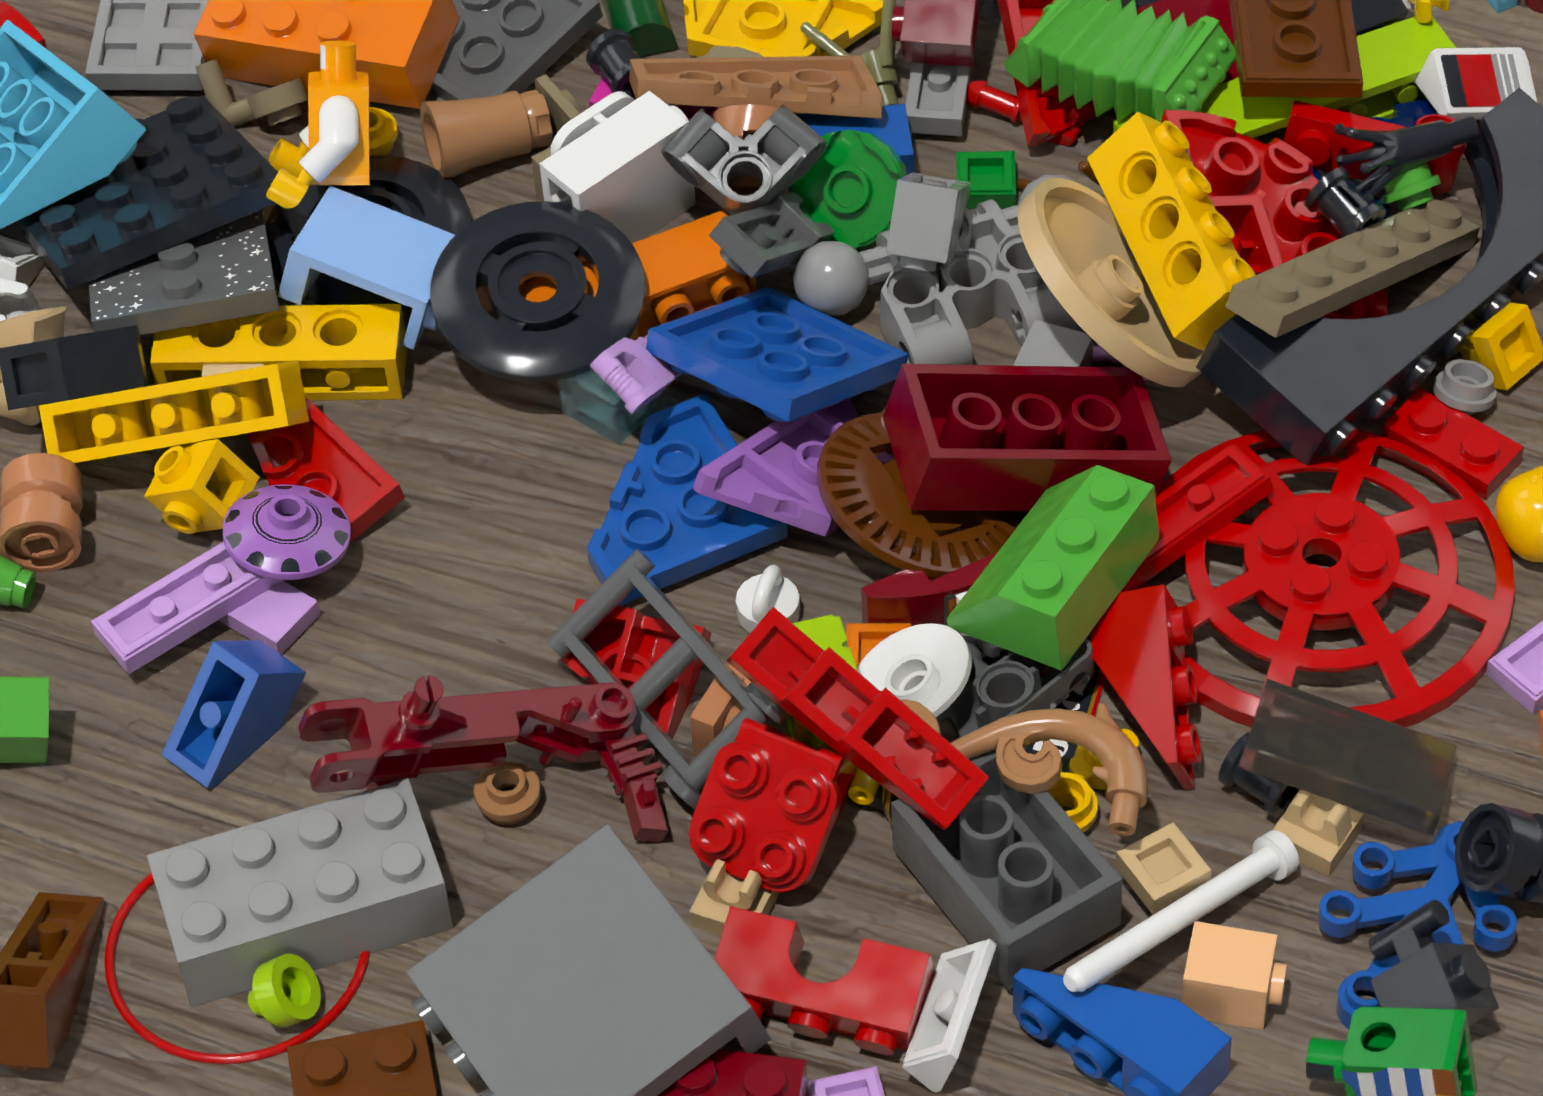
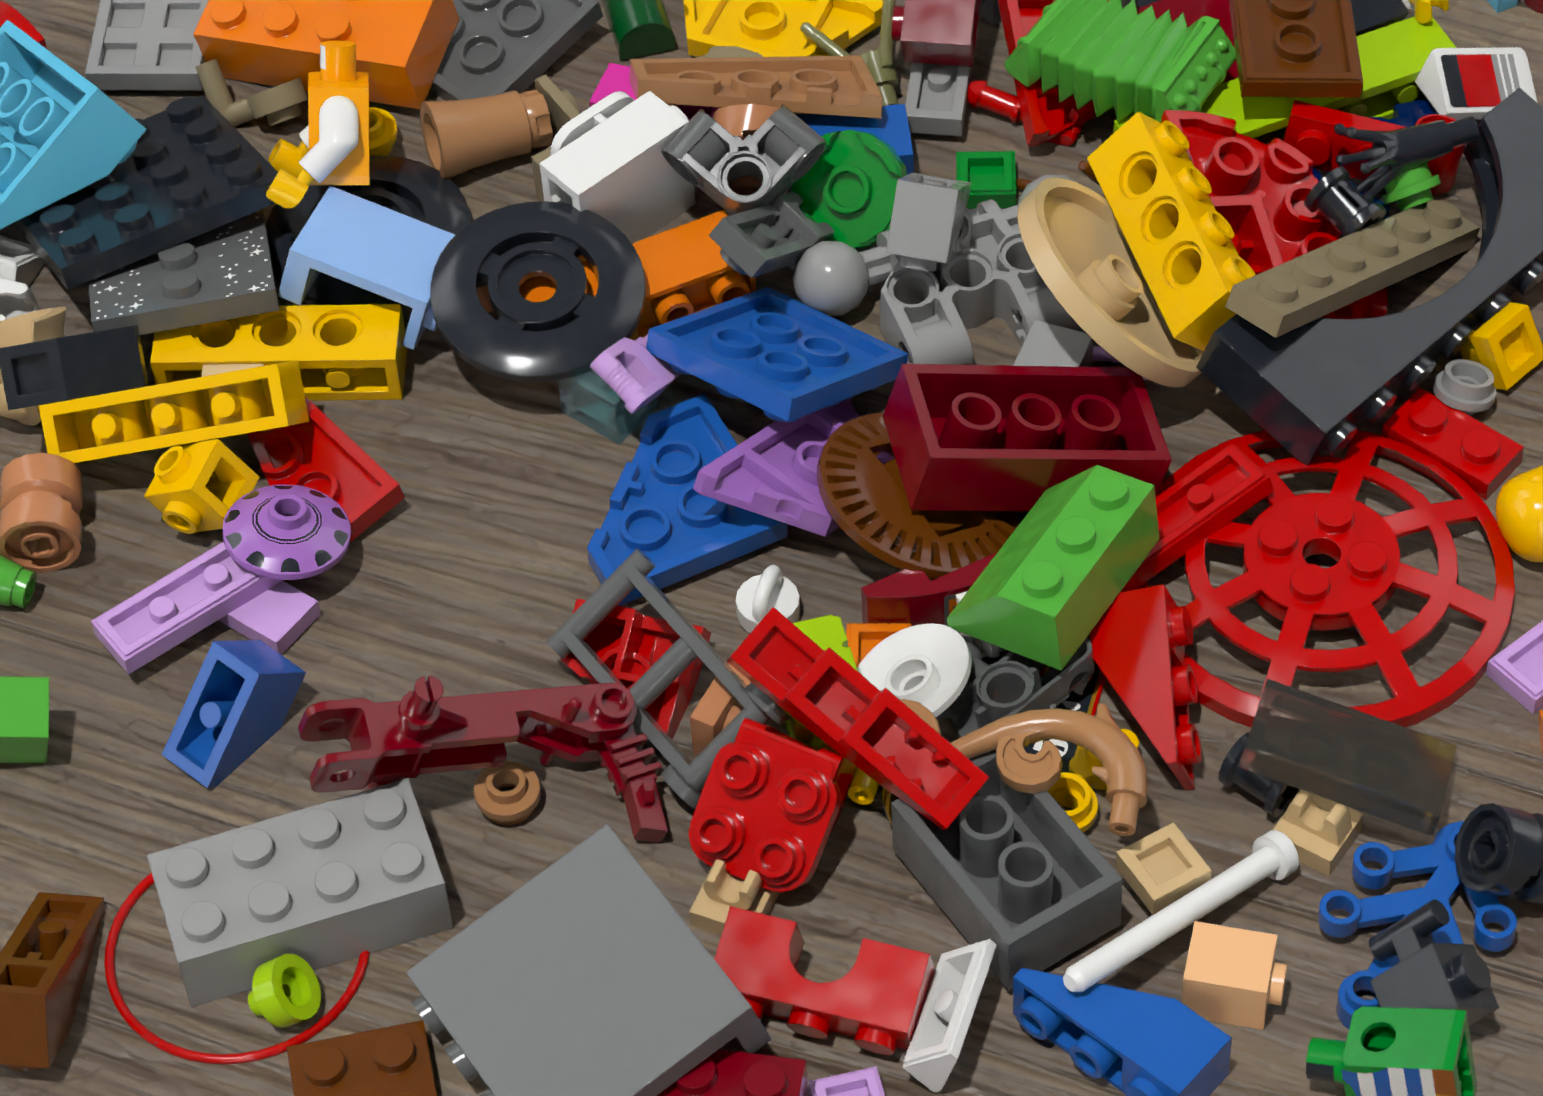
(611, 57): black bush -> none

